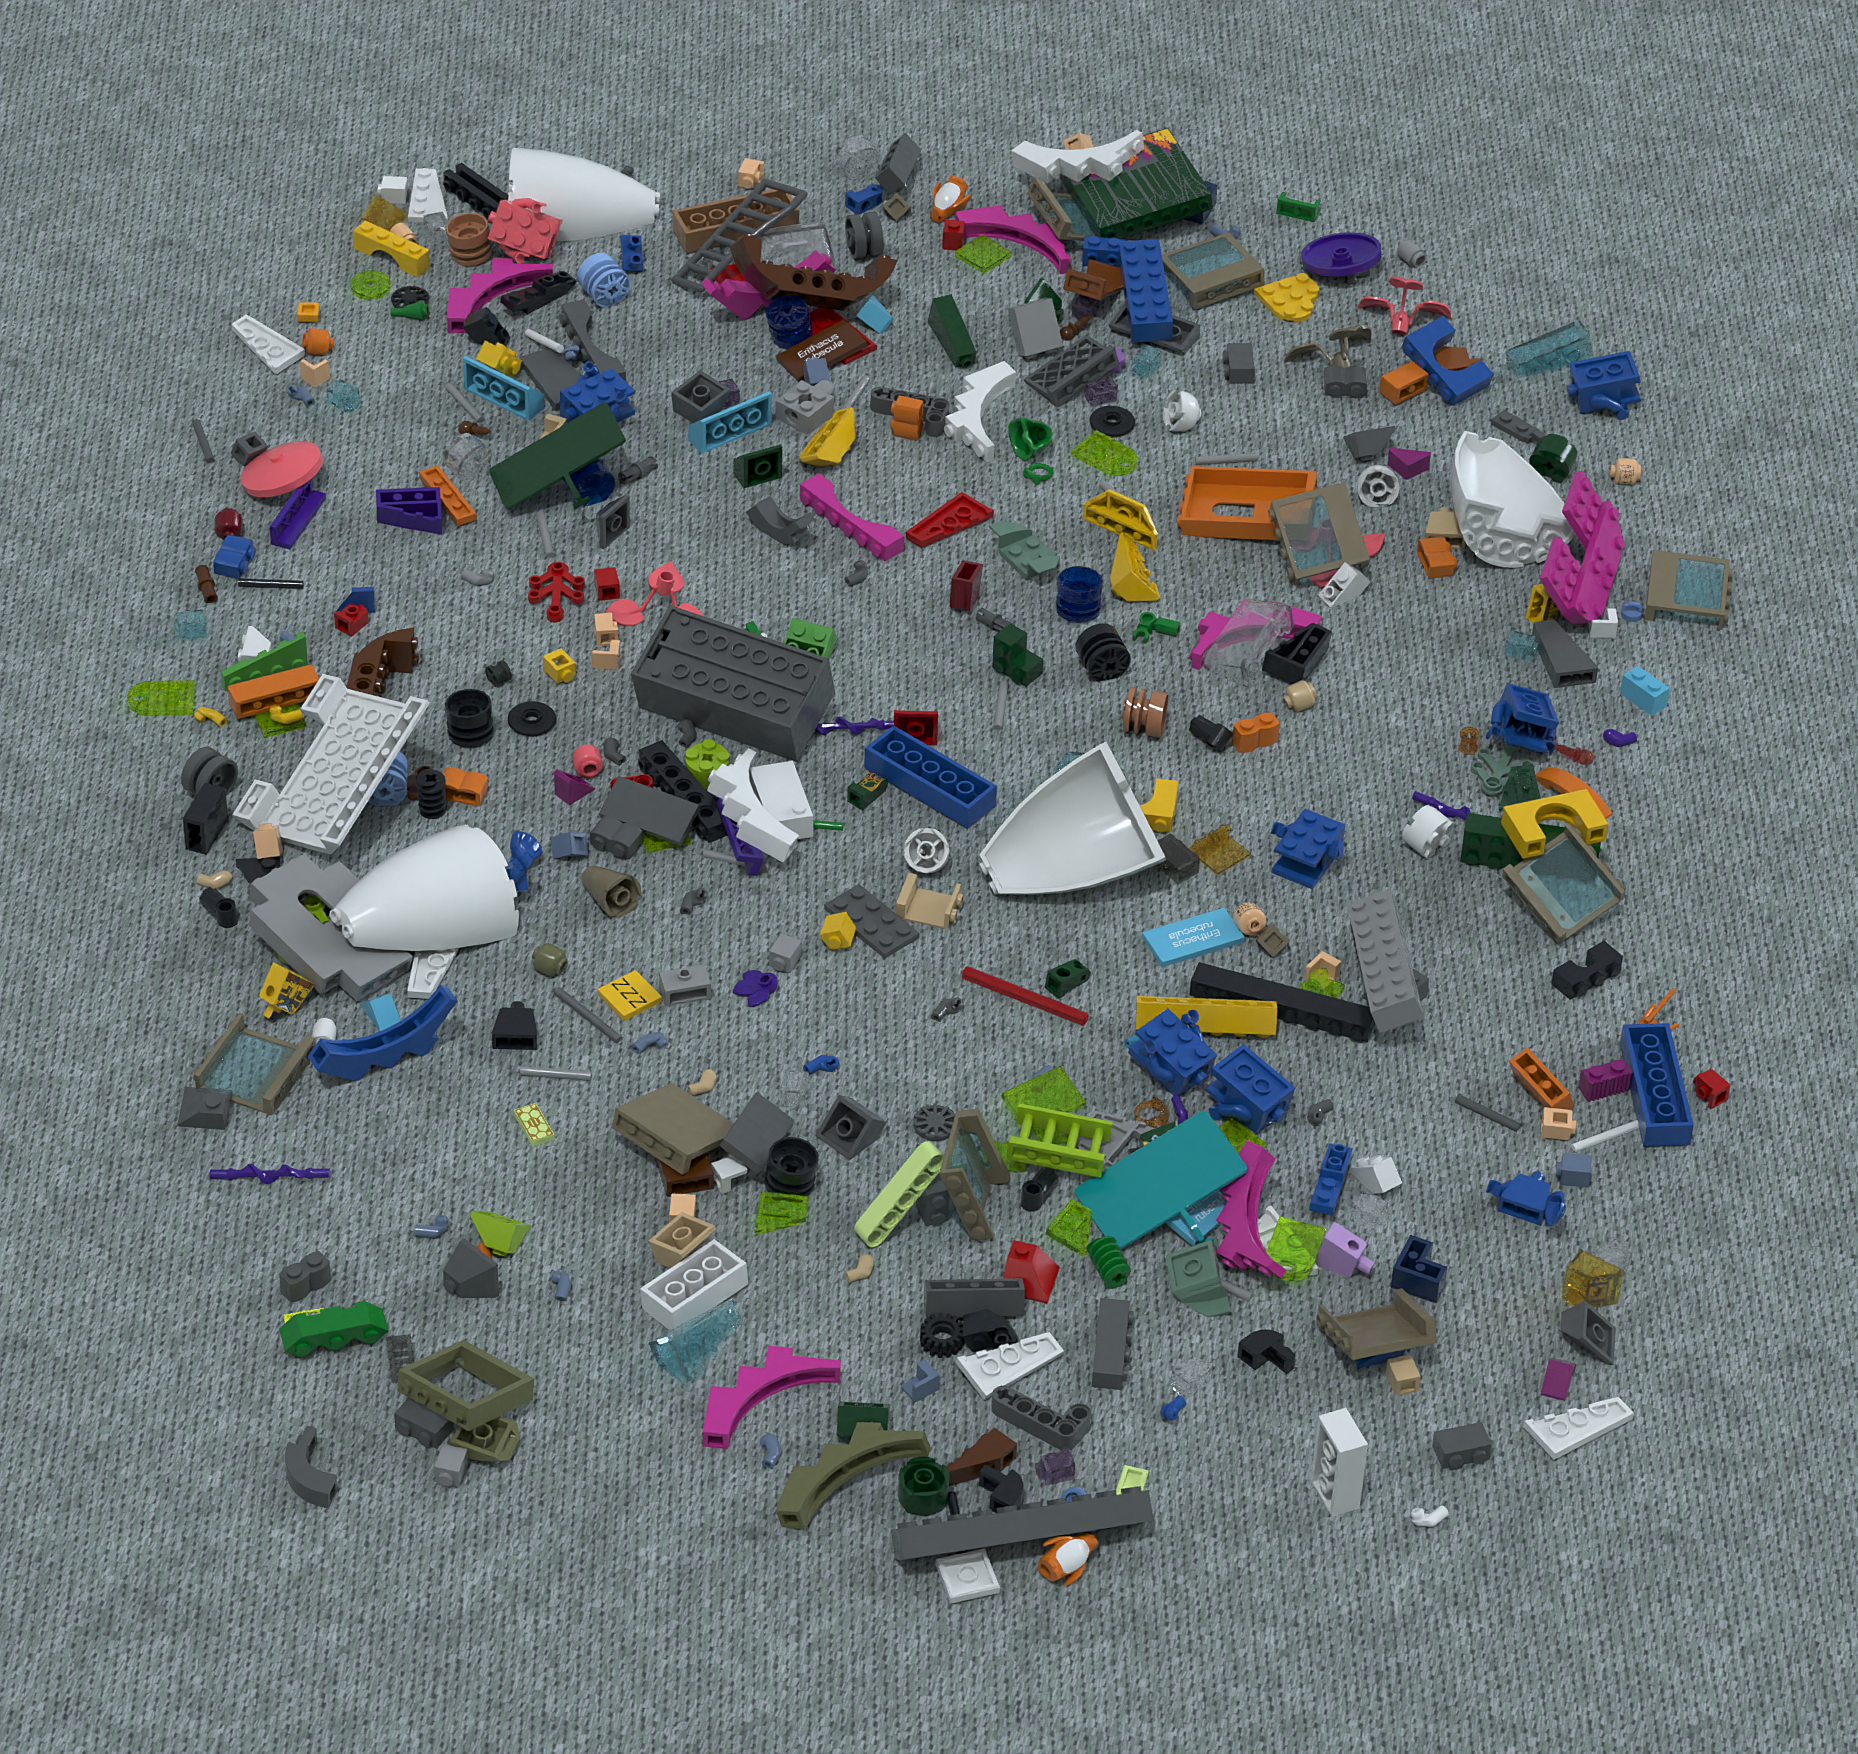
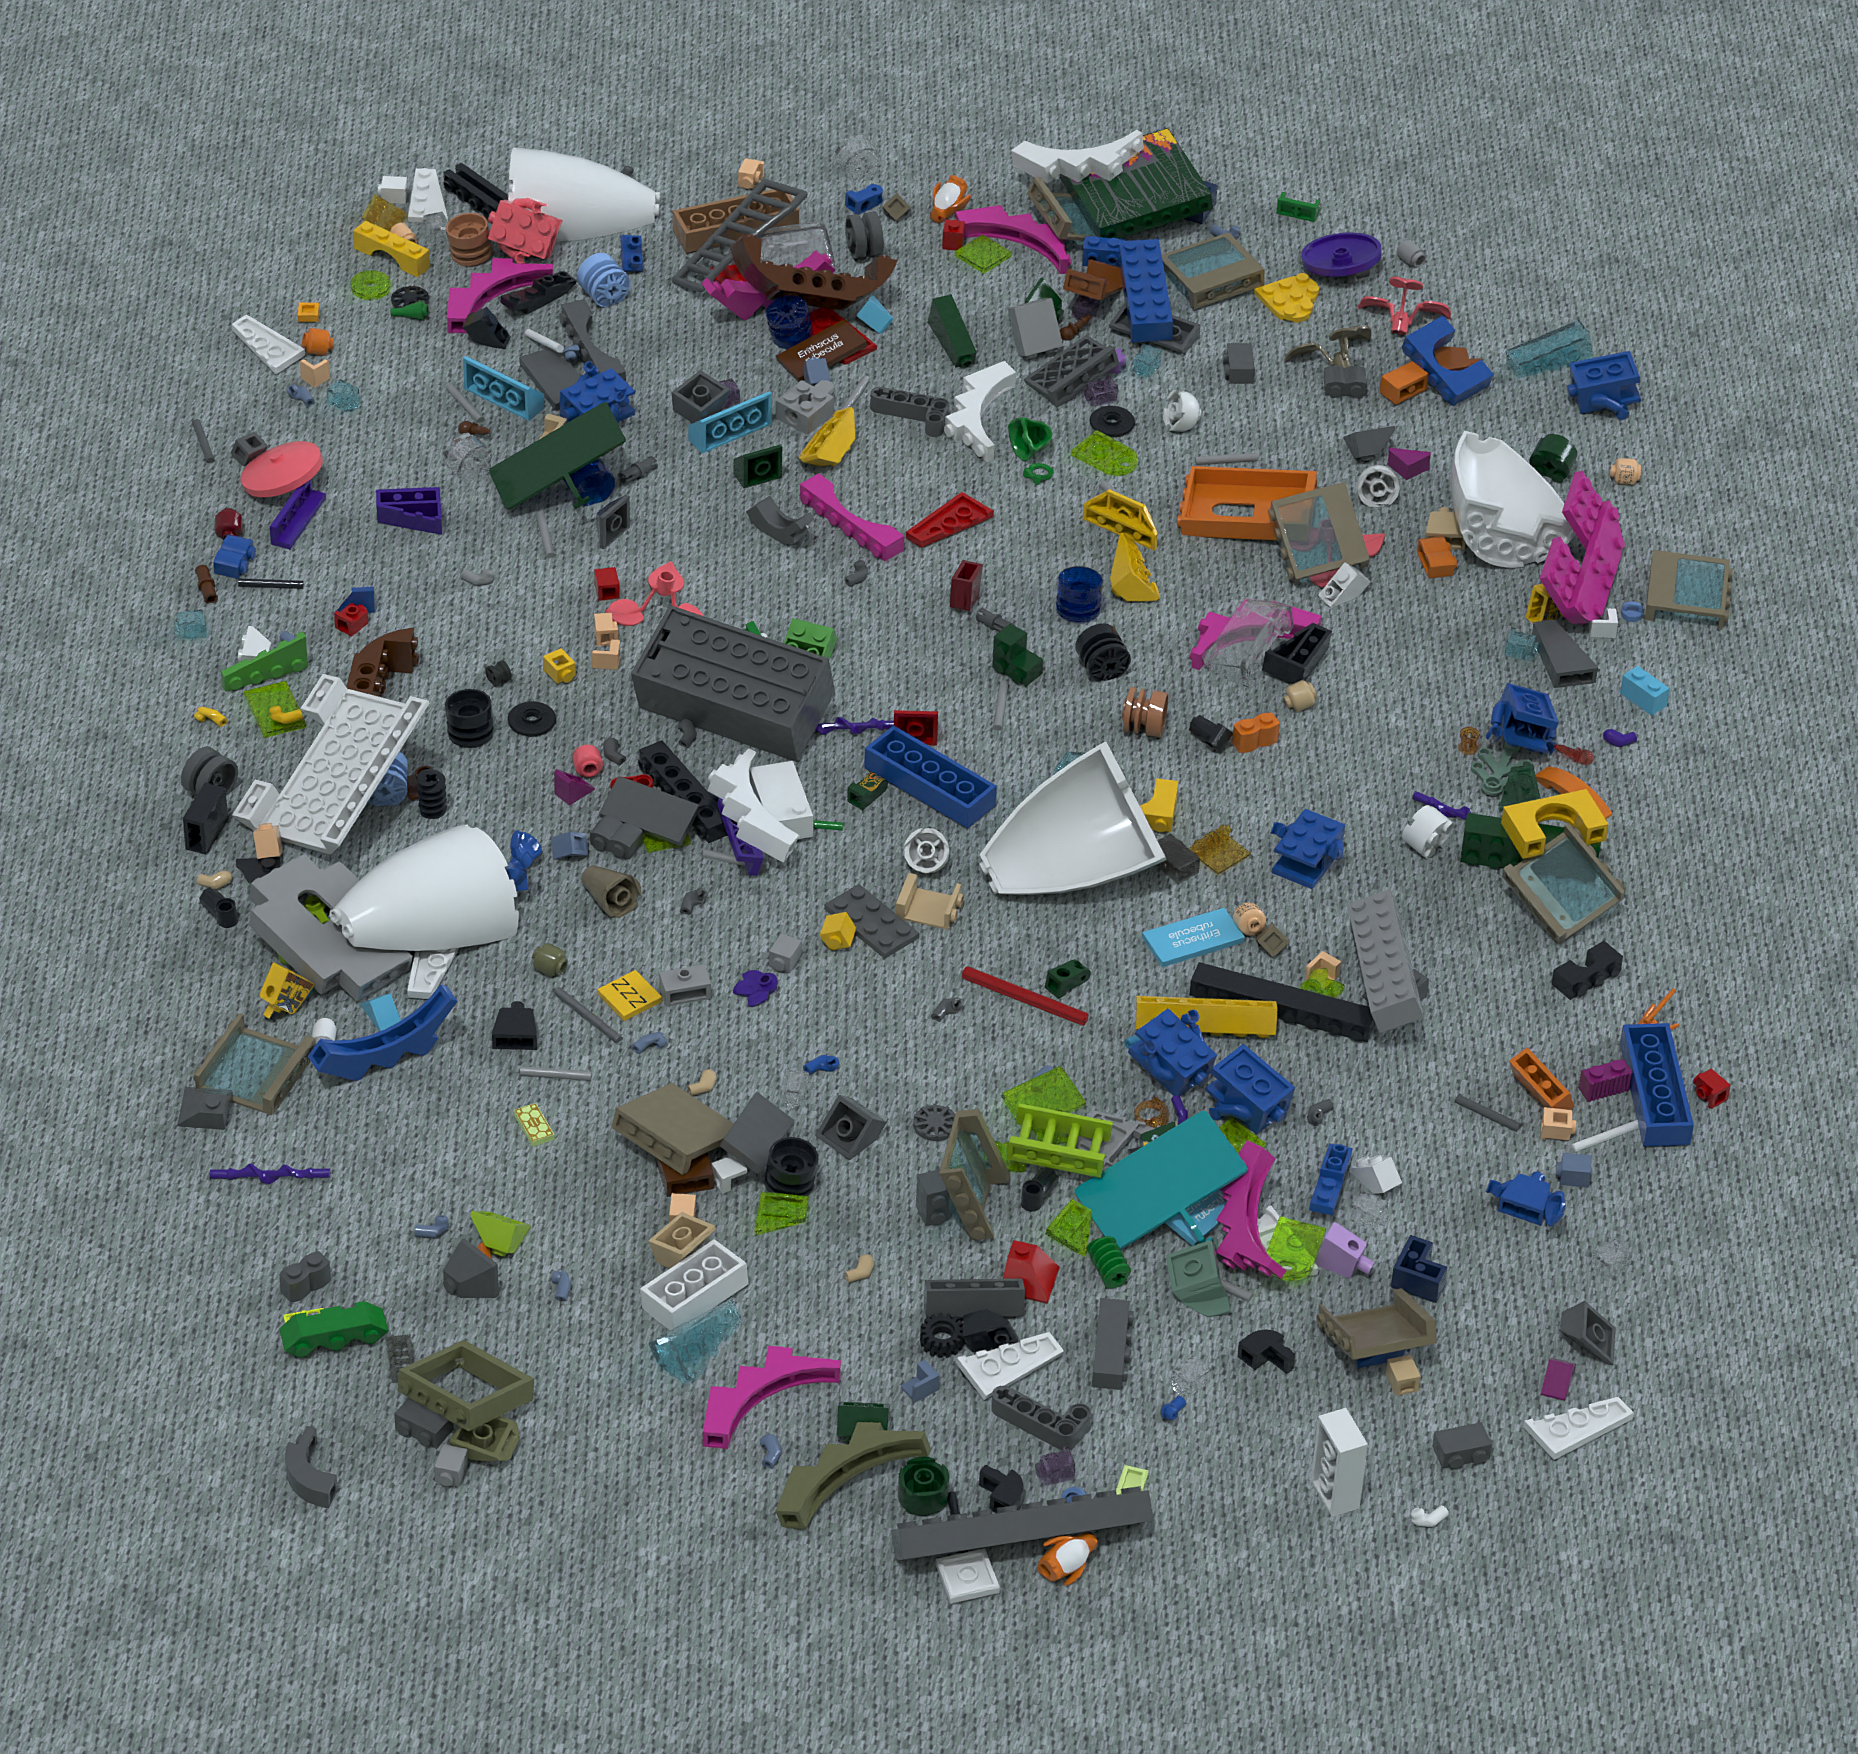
(162, 697): clear neon green tile -> none
(272, 690): orange brick -> none
(450, 497): orange plate -> none
(465, 786): orange brick -> none
(499, 358): yellow brick -> none
(557, 572): red plant -> none
(704, 758): lime brick -> none
(898, 164): dark grey brick -> none
(899, 1194): yellowish green beam -> none
(907, 417): orange brick -> none
(991, 1450): reddish brown slope -> none
(1023, 550): sand green piece -> none
(1078, 141): light nougat panel -> none
(1149, 622): green bar -> none
(1516, 427): dark grey hinge -> none
(1592, 1281): clear yellow slope -> none

